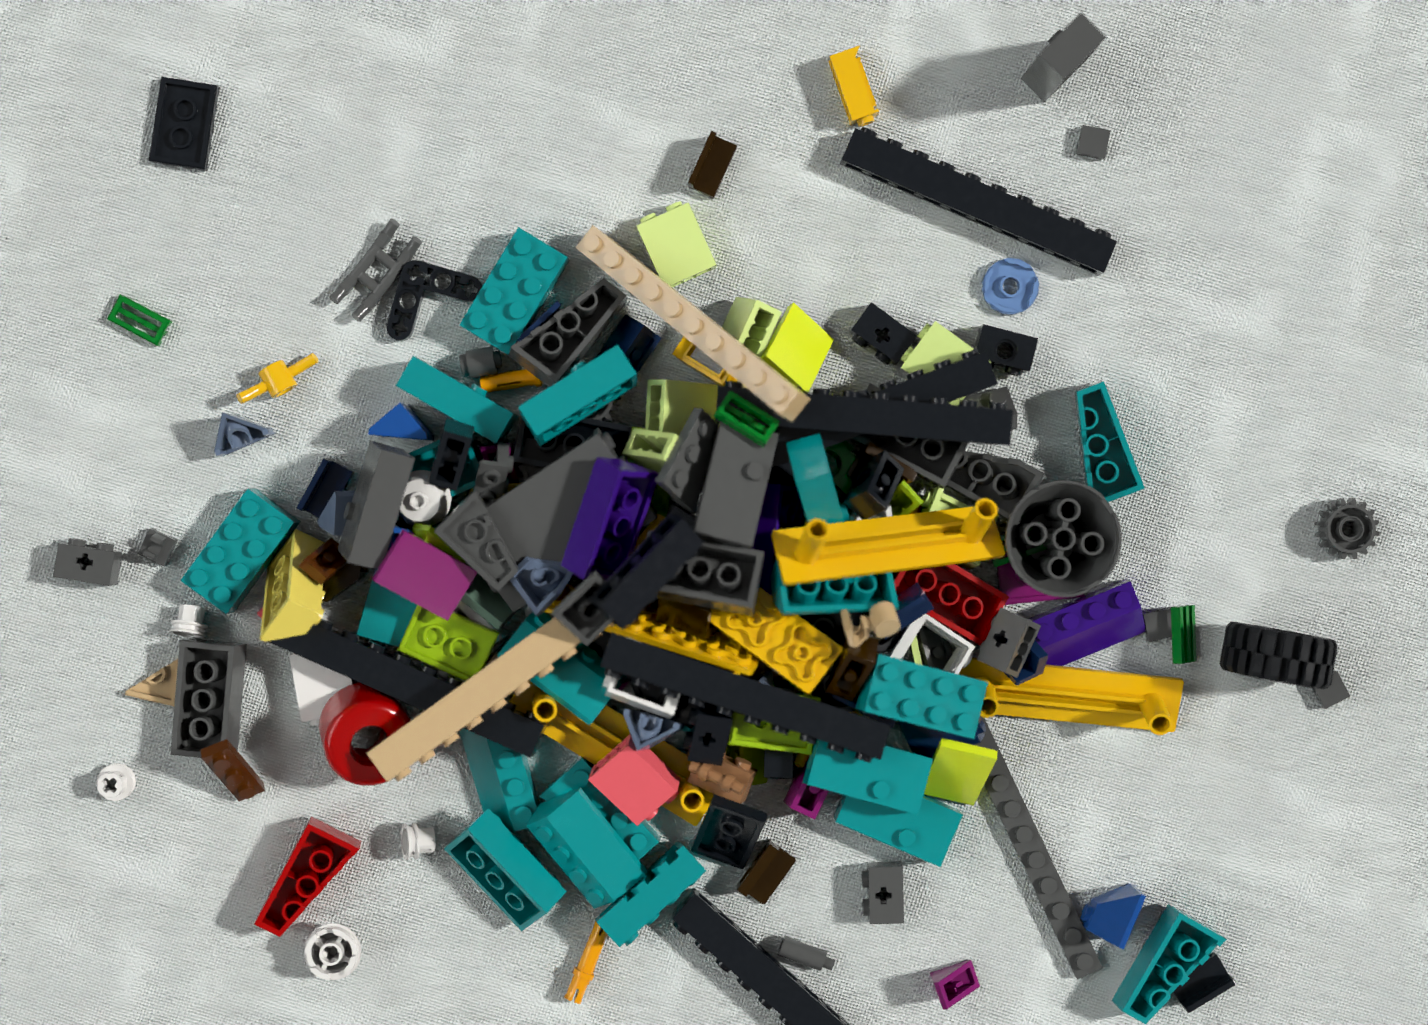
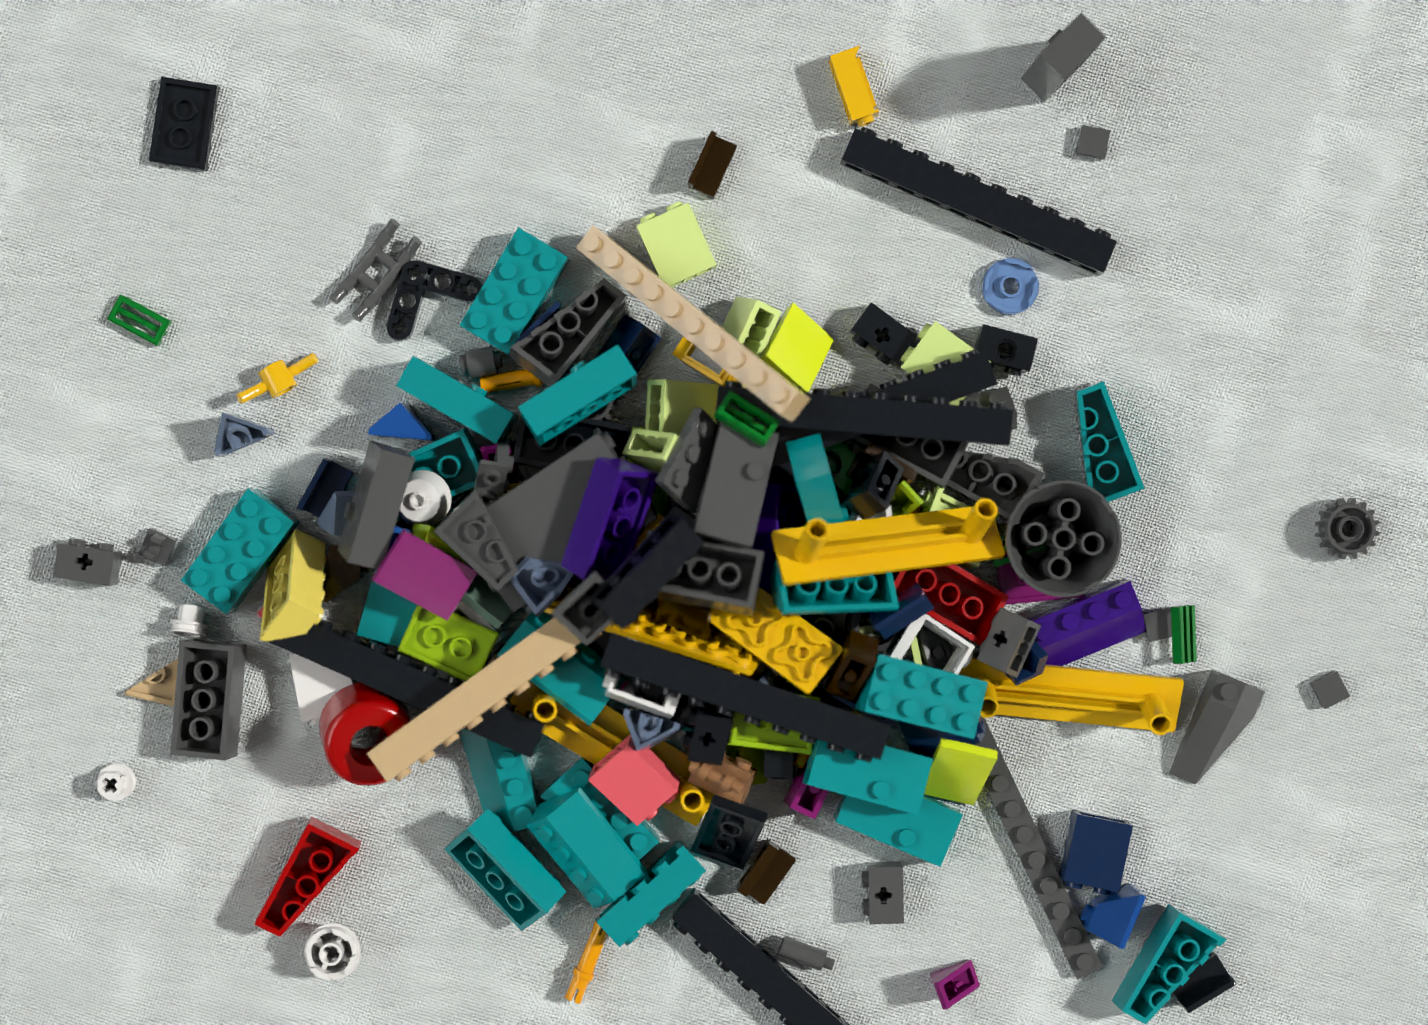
(232, 770): reddish brown plate -> none
(323, 562): reddish brown plate -> none
(417, 840): white piece -> none
(451, 454): black brick -> none
(881, 620): tan leg -> none
(1095, 852): none -> dark blue brick
(1217, 720): none -> dark grey wedge
(1278, 655): black tyre -> none

